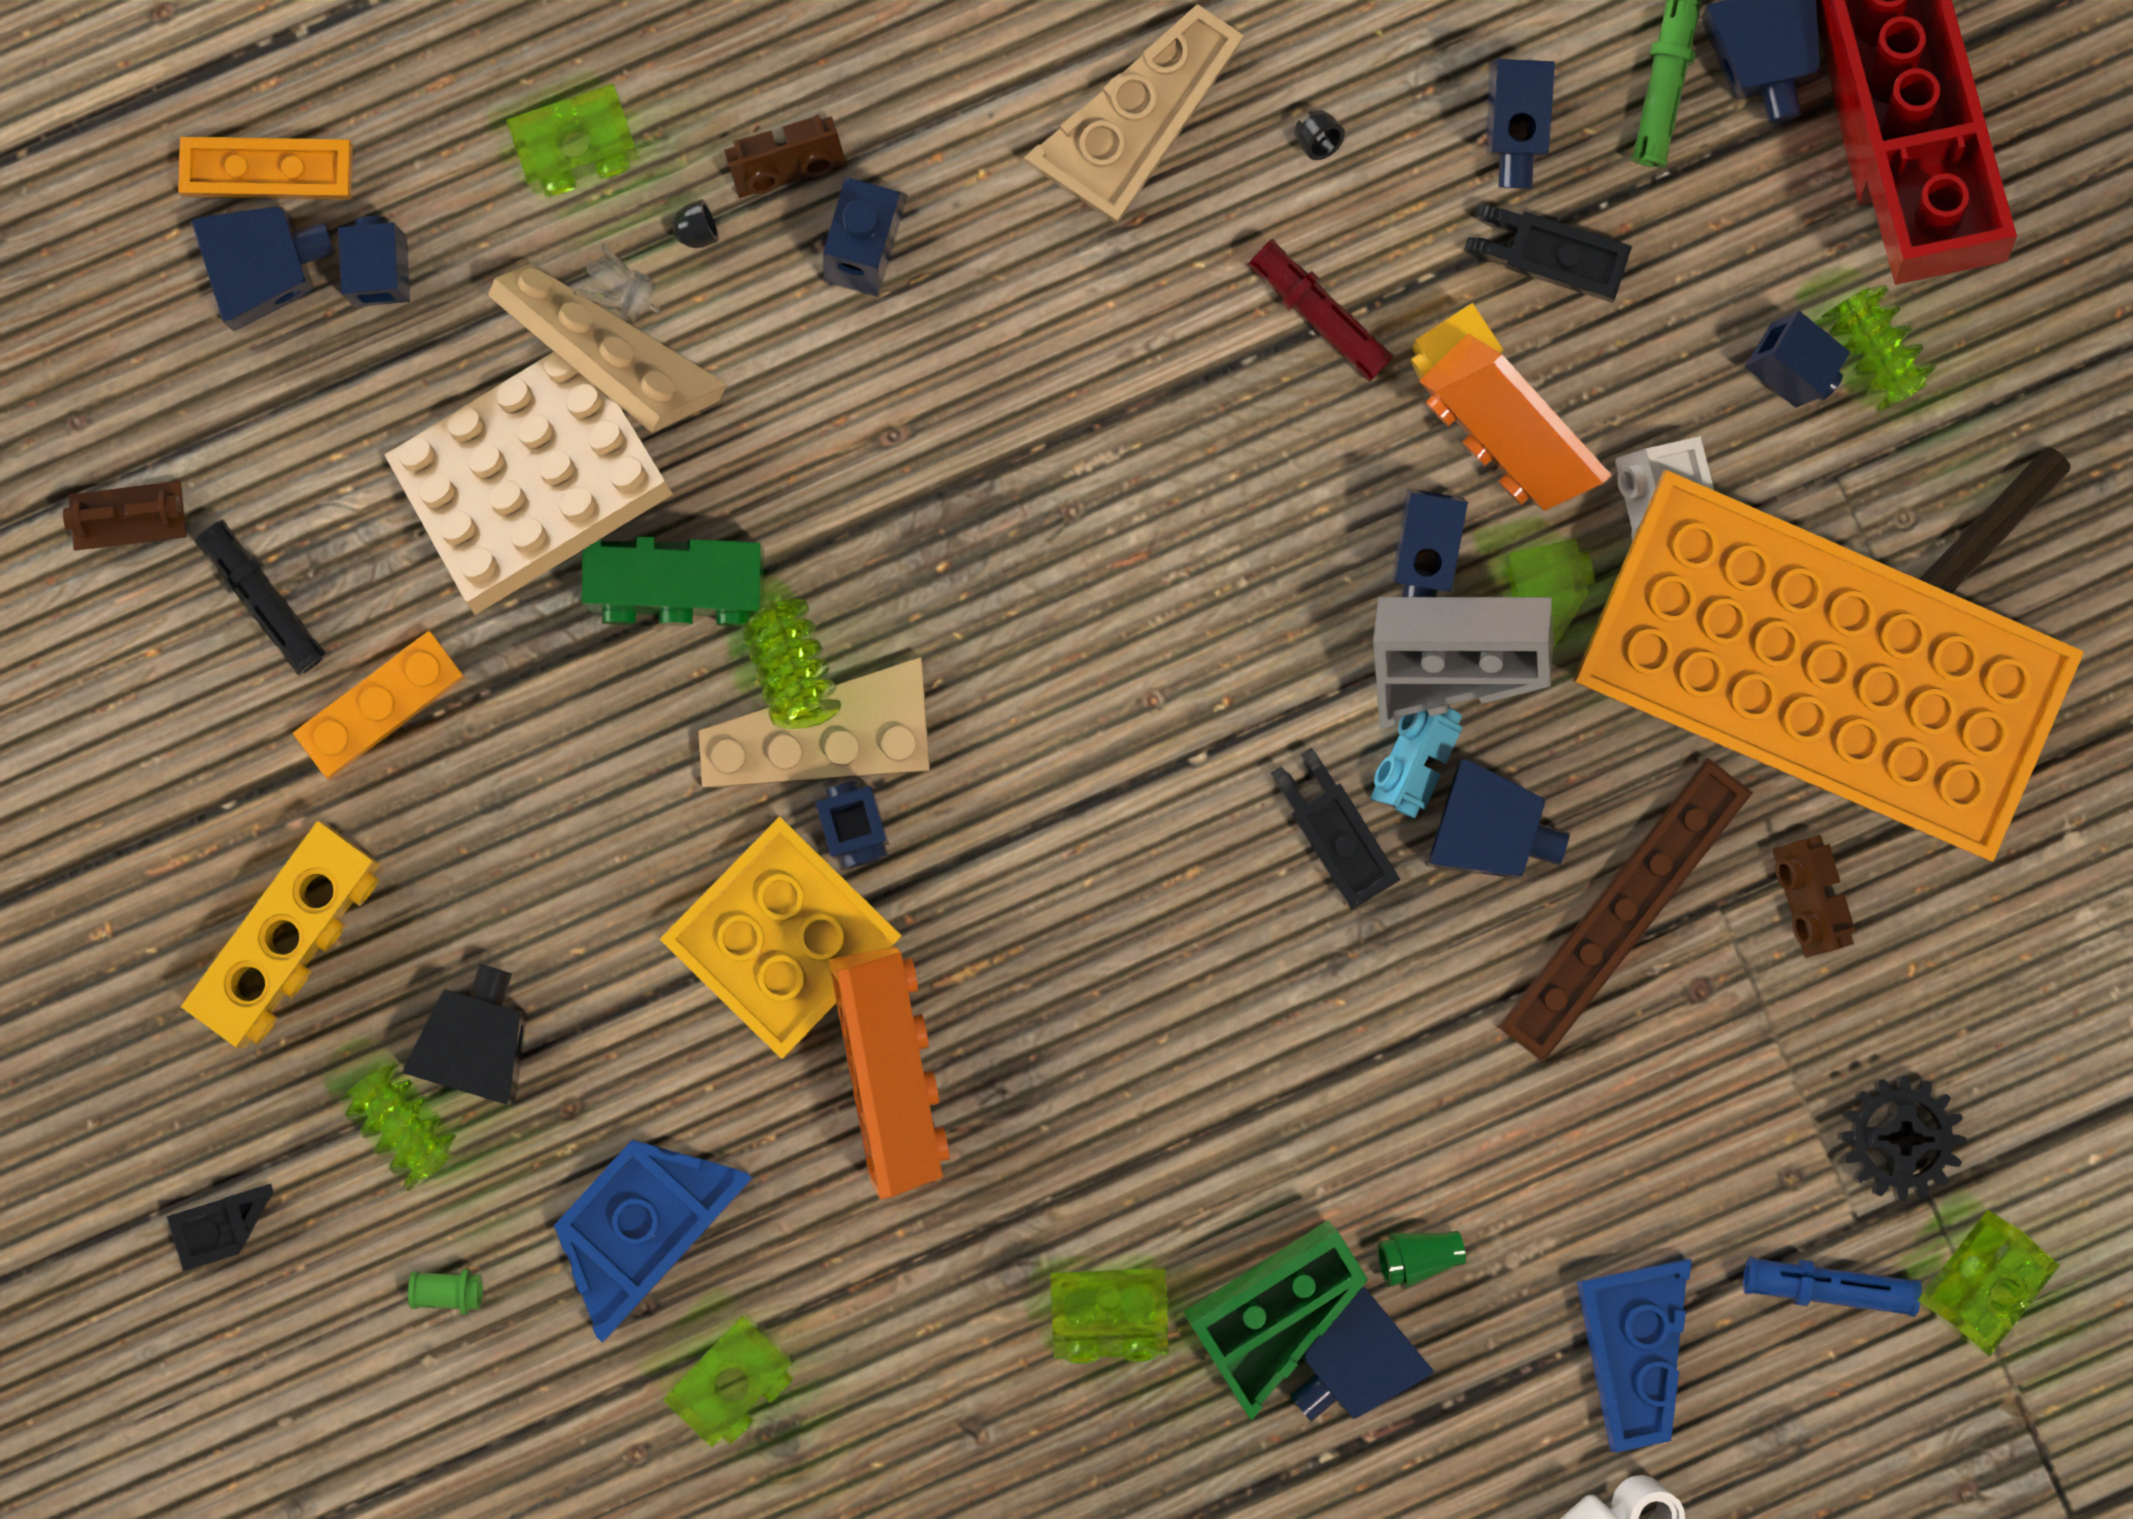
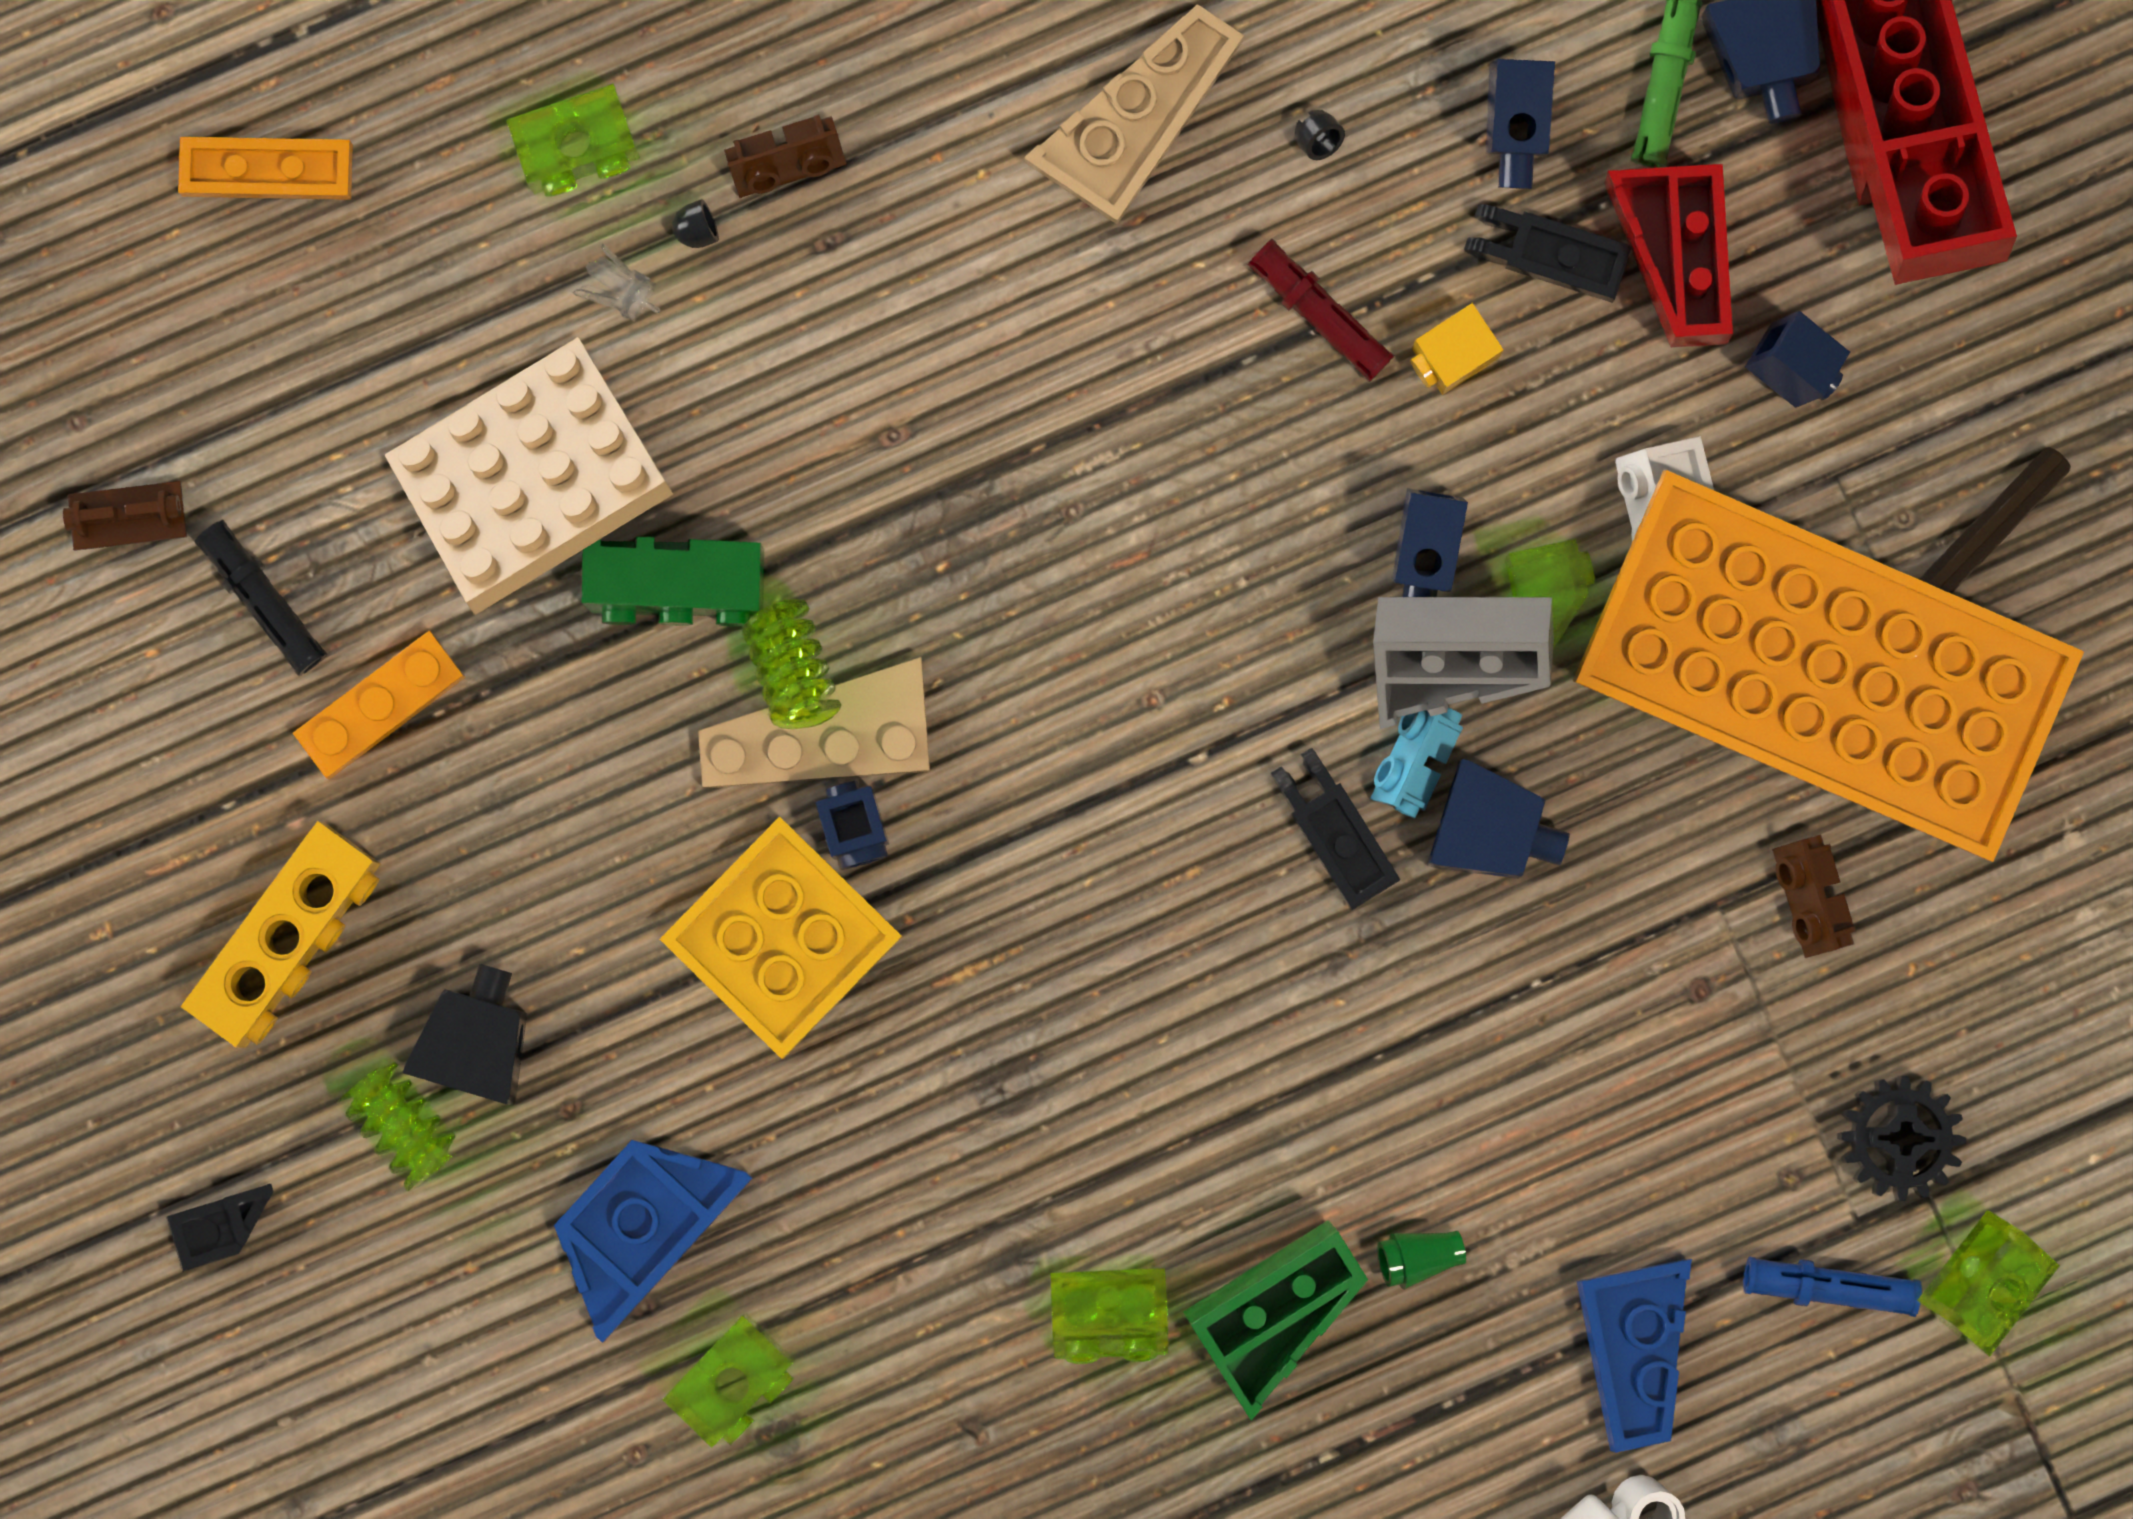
(258, 260): dark blue torso -> none
(374, 262): dark blue brick -> none
(446, 1291): bright green pin -> none
(613, 355): tan wing -> none
(862, 236): dark blue torso -> none
(887, 1070): orange slope -> none
(1359, 1362): dark blue torso -> none
(1510, 426): orange slope -> none
(1625, 910): reddish brown tile -> none
(1680, 246): none -> red wedge
(1880, 346): clear neon green piece -> none

